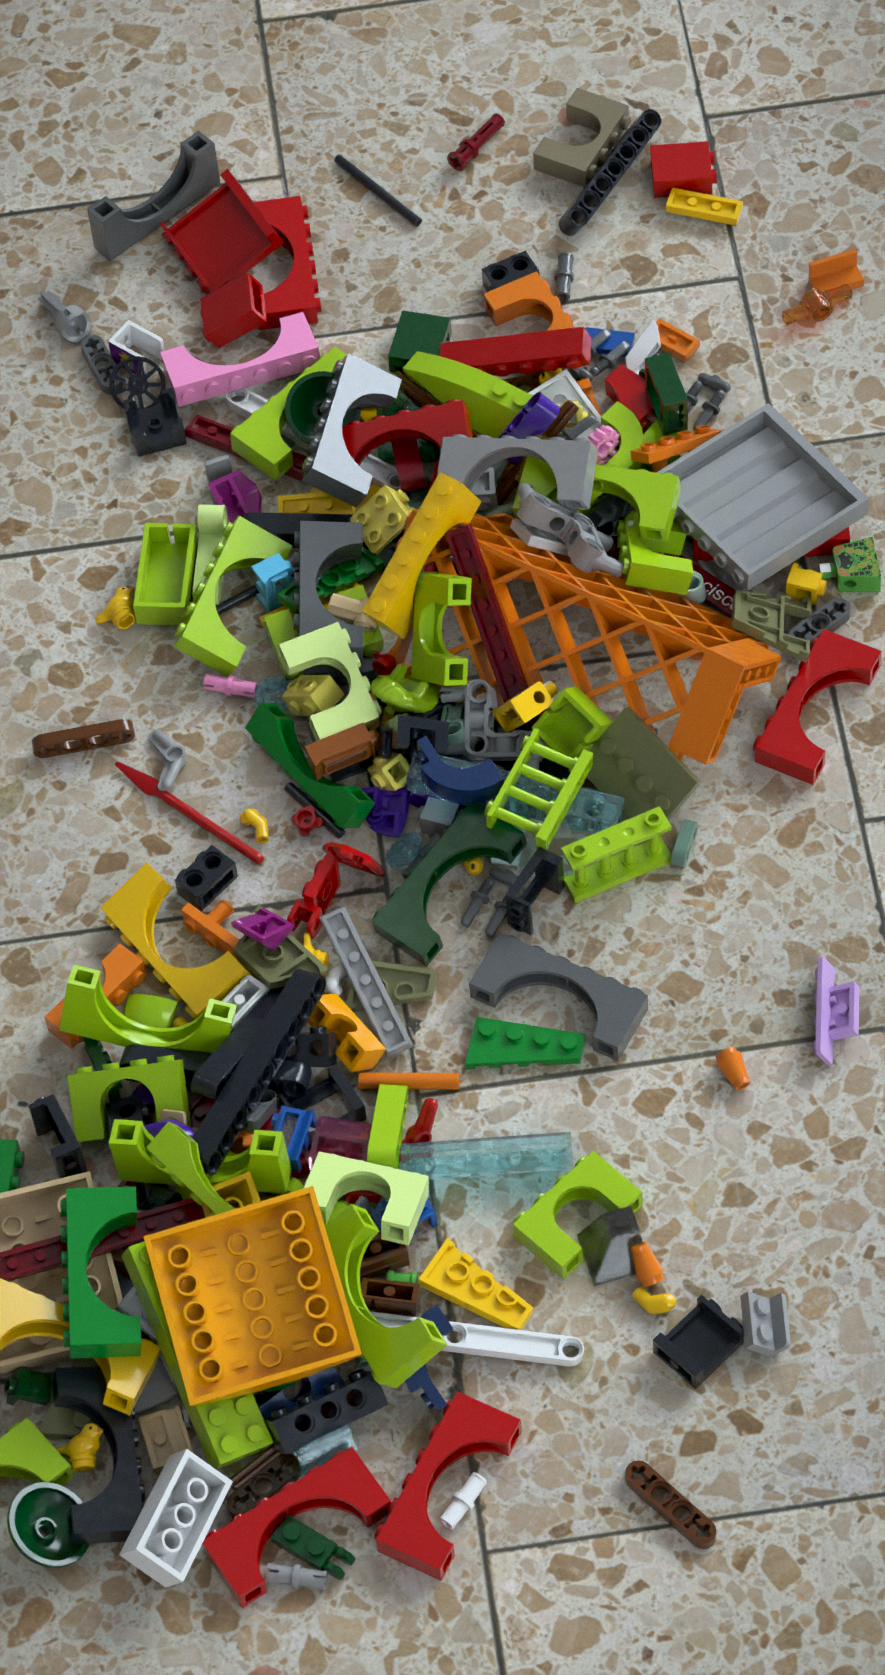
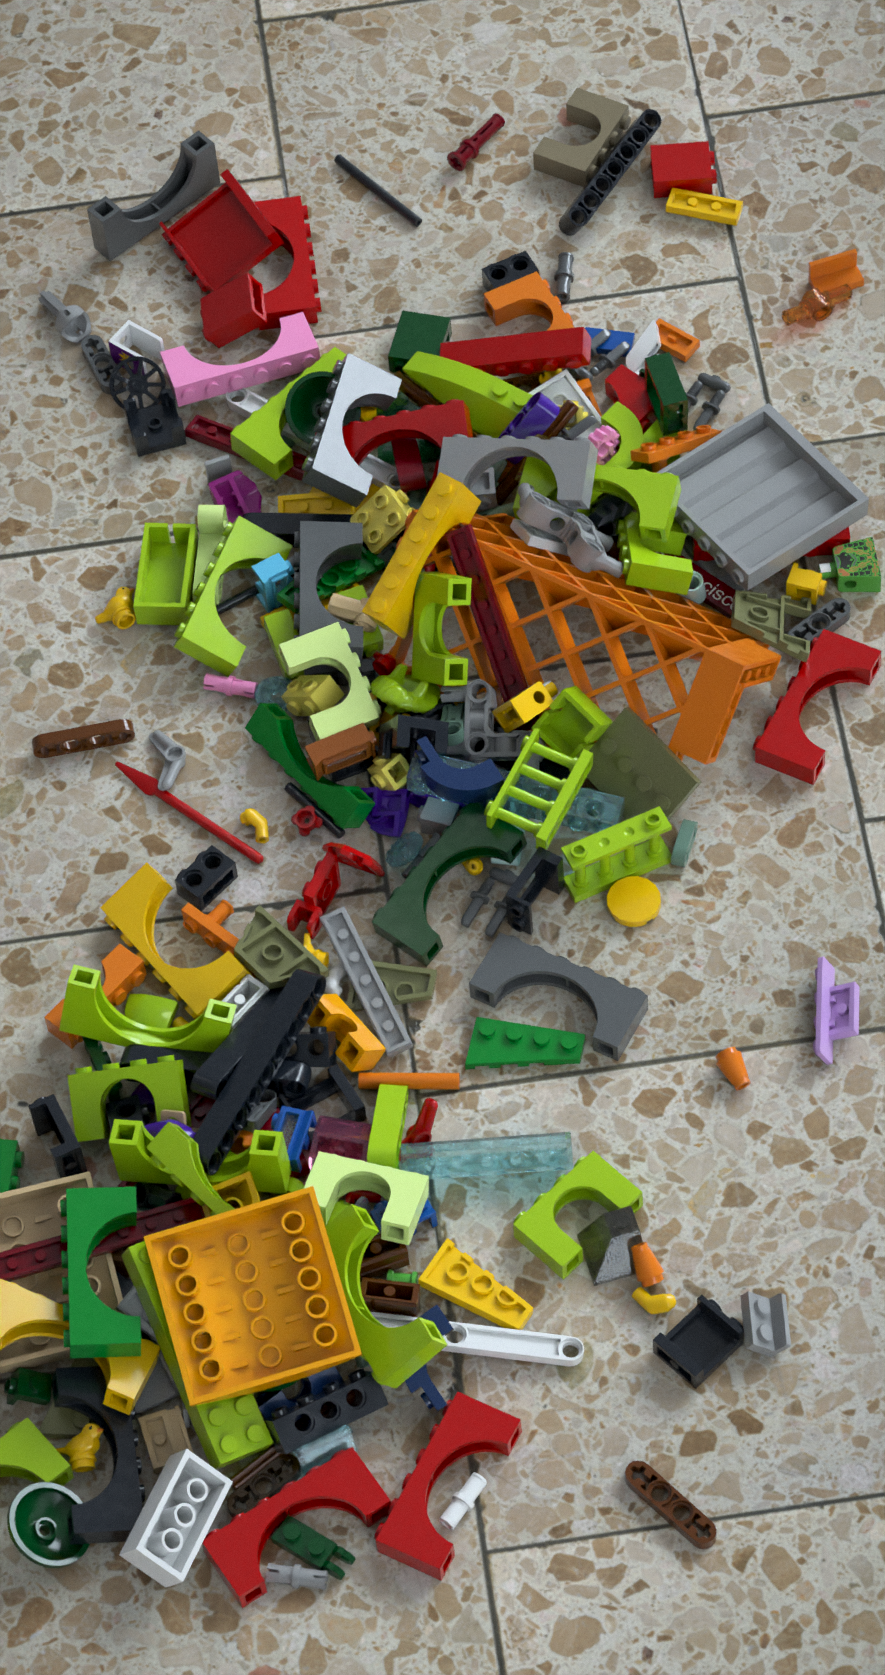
(264, 927): magenta slope -> none
(633, 901): none -> yellow tile

